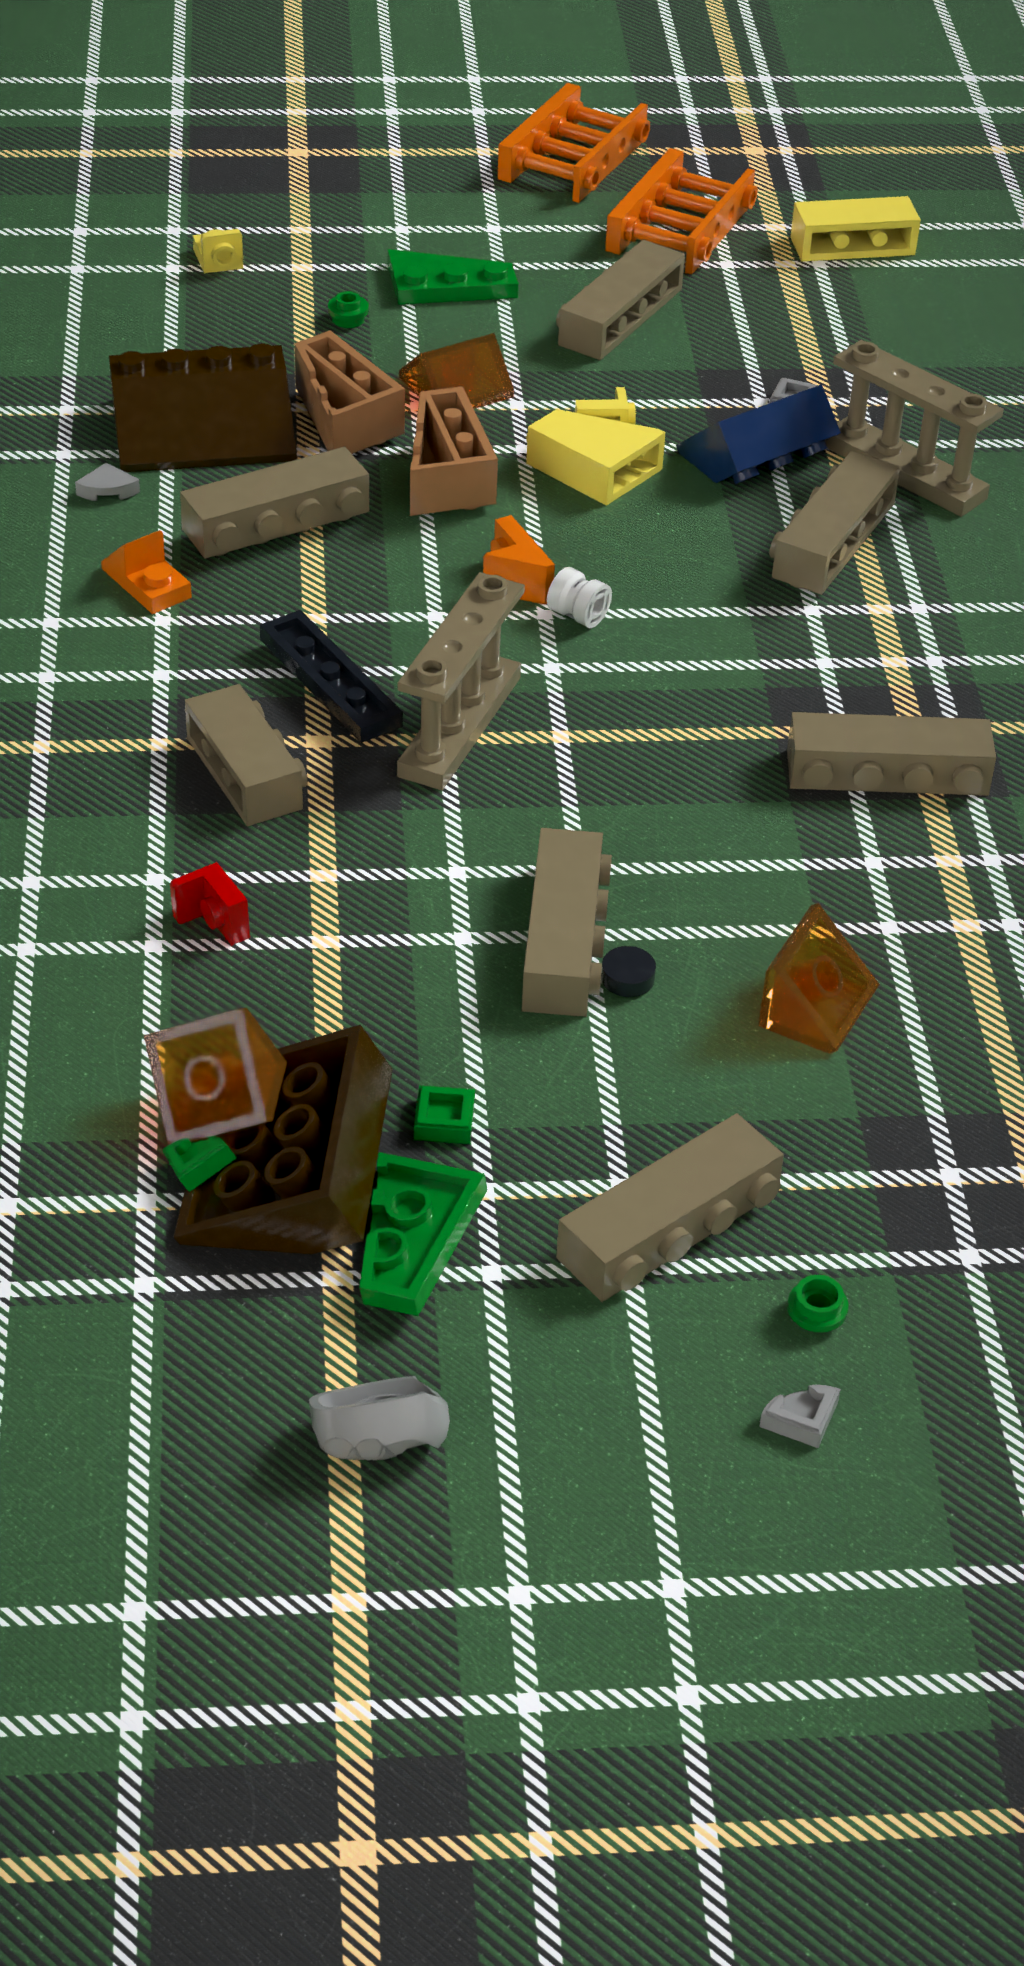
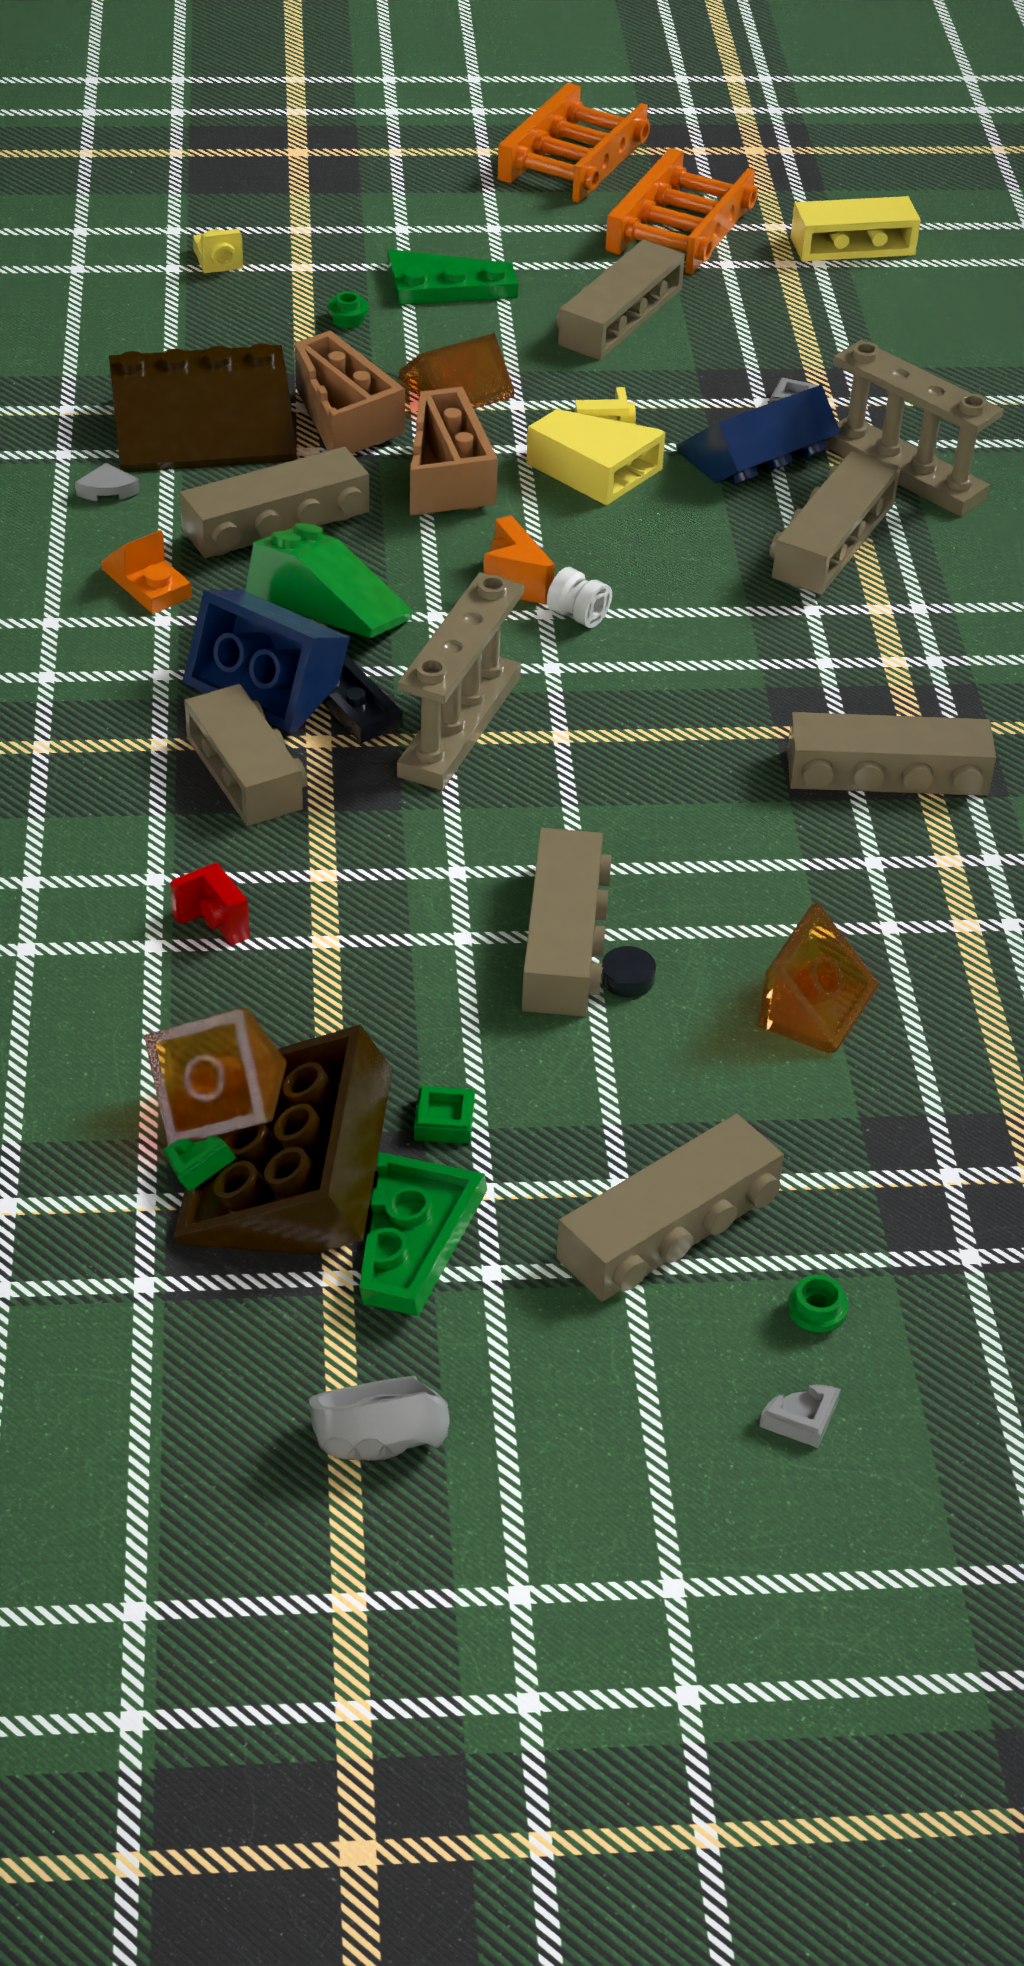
(268, 651): none -> dark blue slope
(323, 582): none -> green slope

